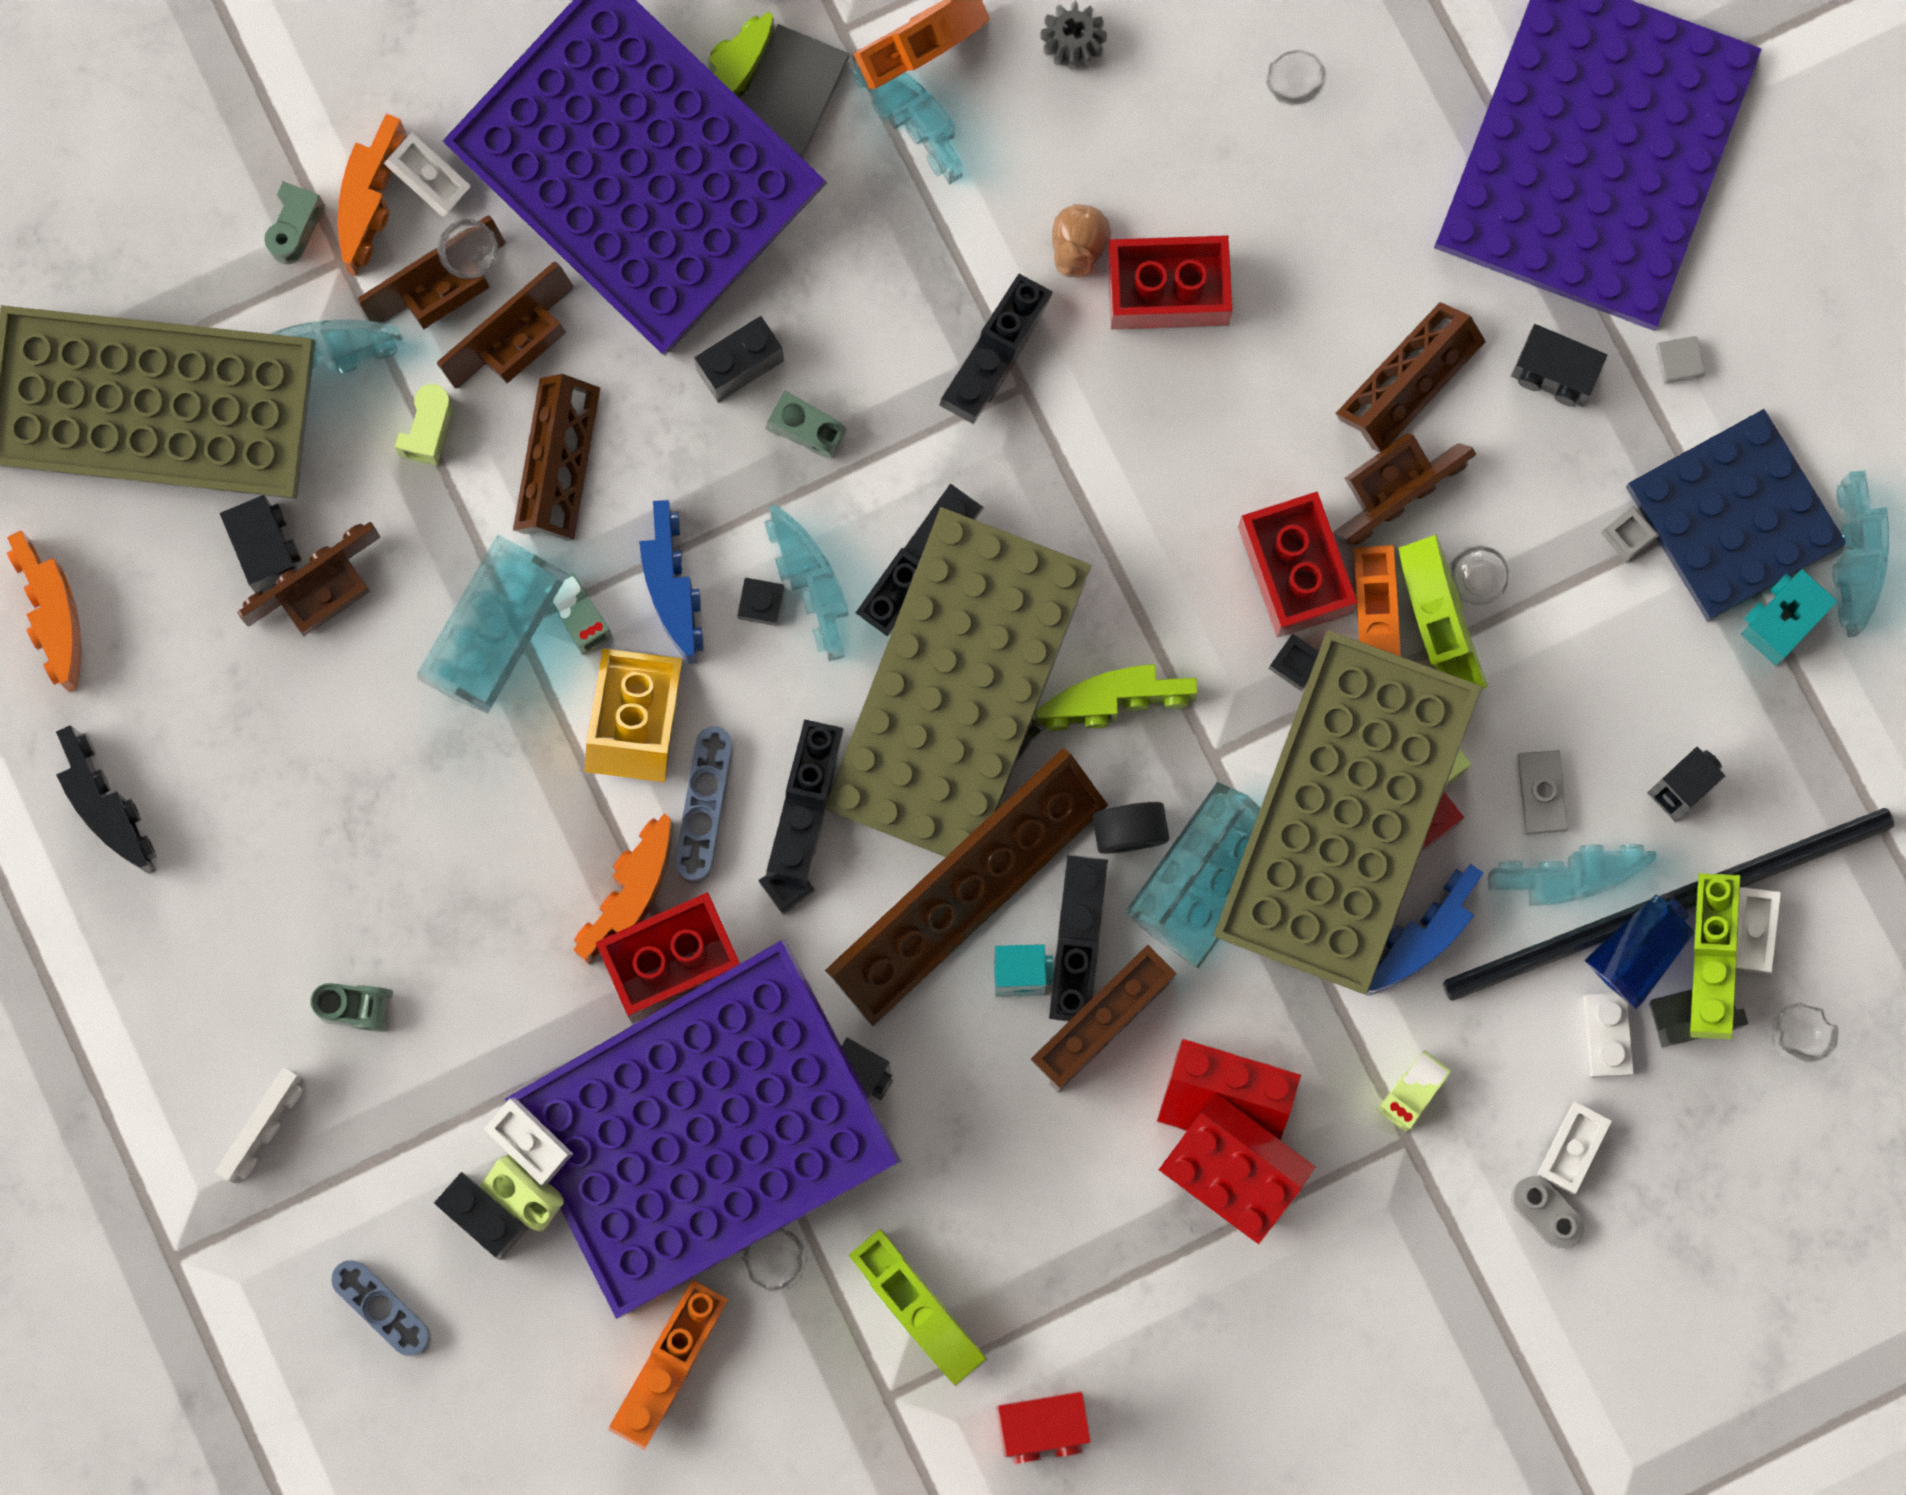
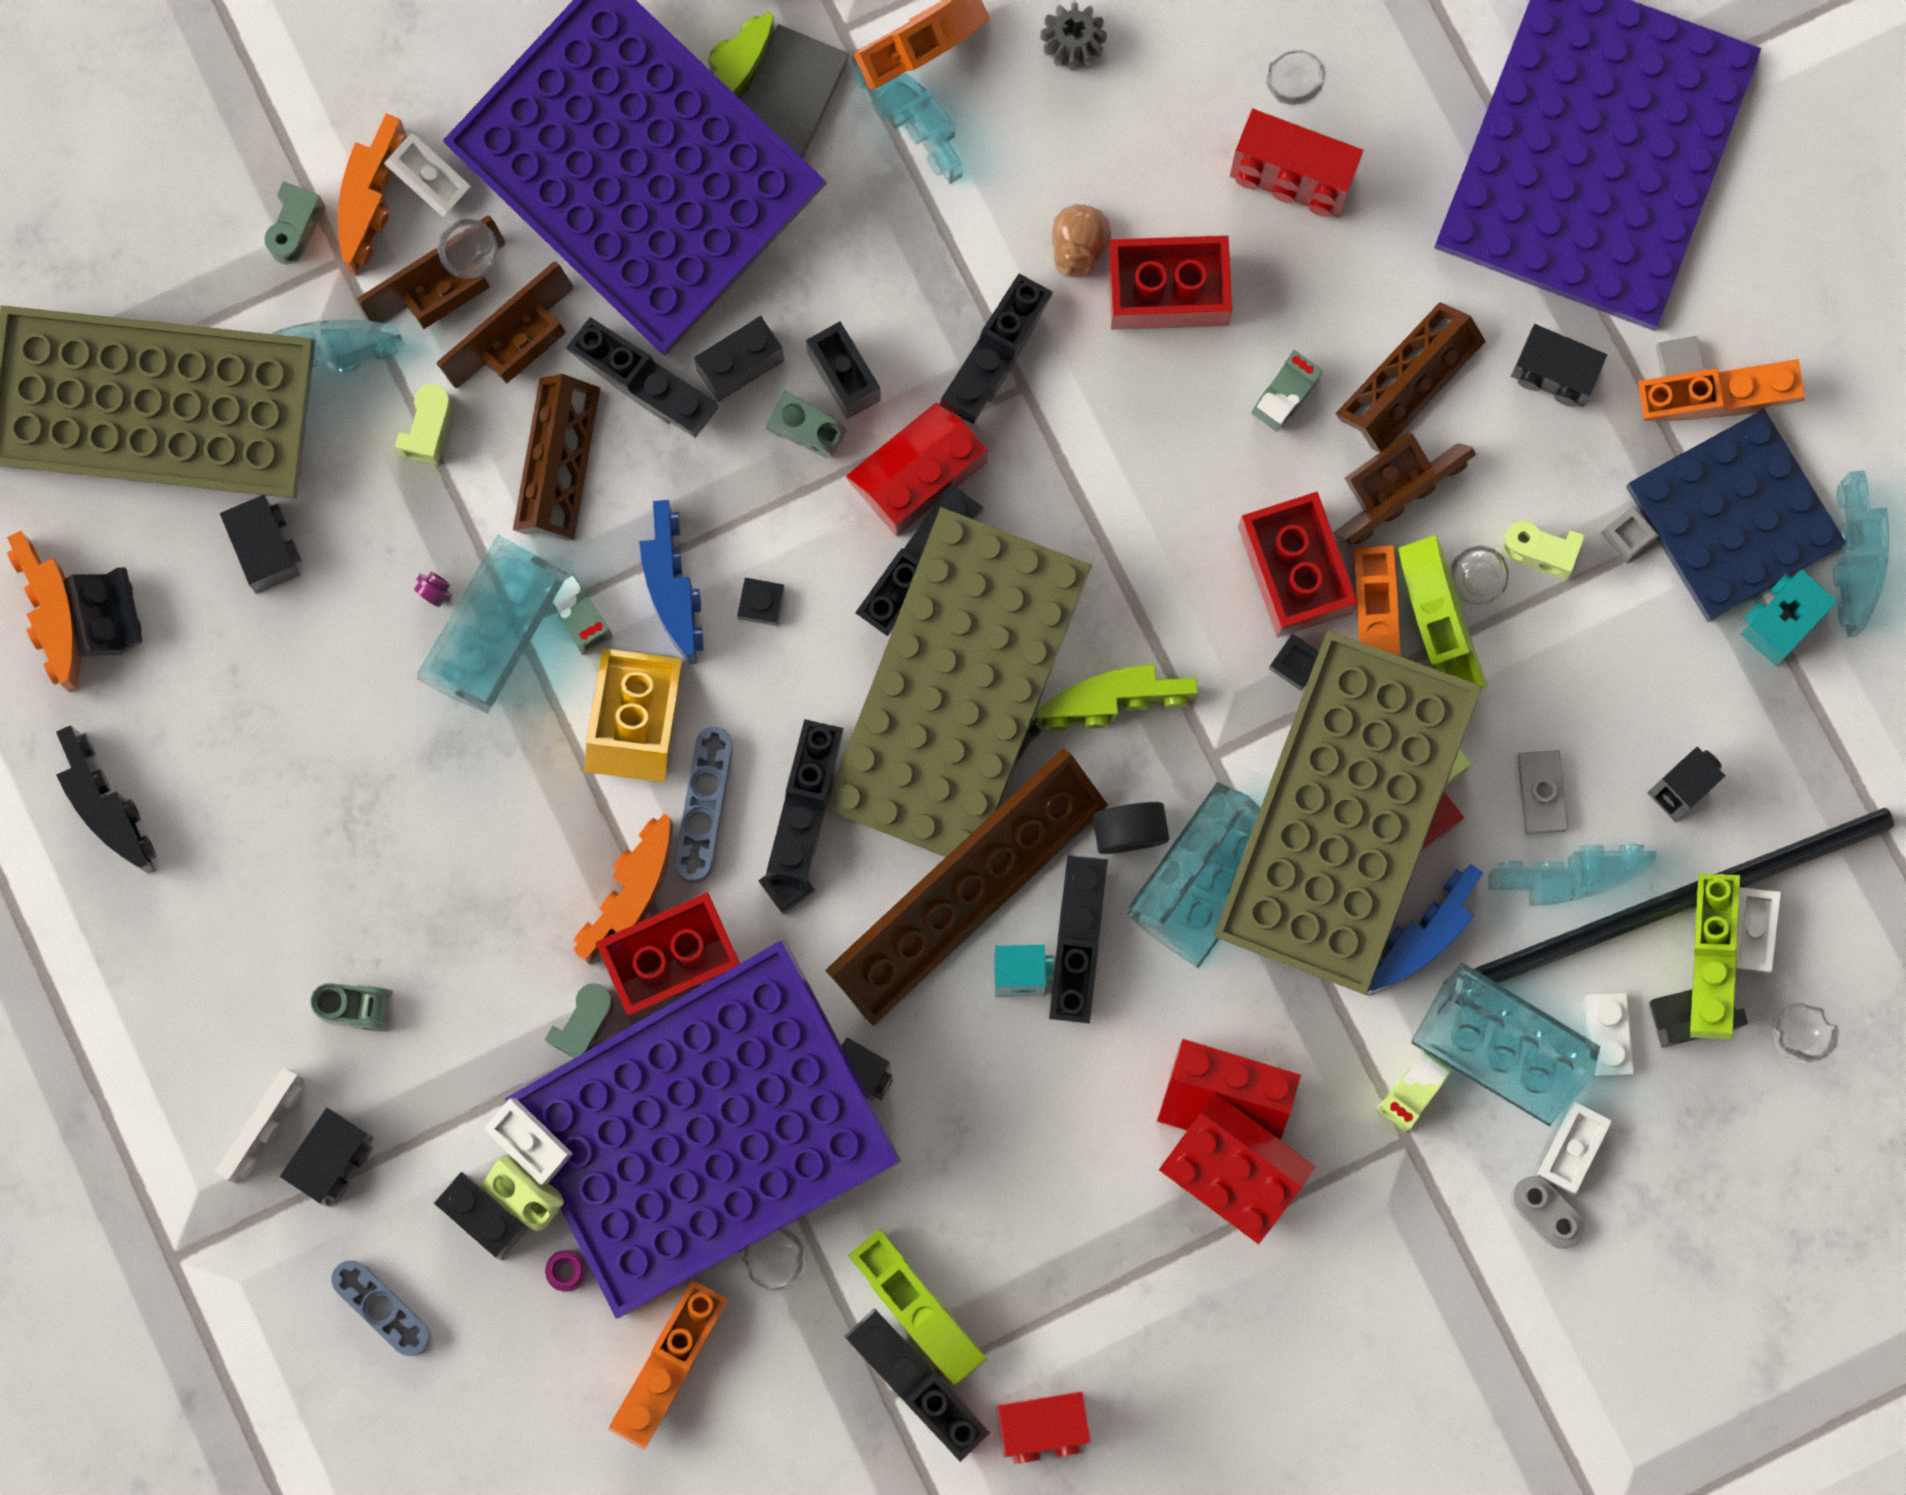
(103, 612): none -> black bracket
(318, 588): reddish brown bracket -> none
(328, 1158): none -> black brick
(433, 588): none -> magenta plate
(556, 1261): none -> magenta plate
(586, 1023): none -> sand green leg
(641, 378): none -> black slope
(807, 567): clear light blue slope -> none
(843, 370): none -> black brick
(917, 466): none -> red slope
(917, 1384): none -> black slope
(1103, 1017): reddish brown fence -> none
(1287, 391): none -> sand green leg
(1295, 164): none -> red brick
(1507, 1045): none -> clear light blue slope
(1542, 550): none -> yellowish green leg
(1642, 949): clear blue slope -> none
(1721, 393): none -> orange slope

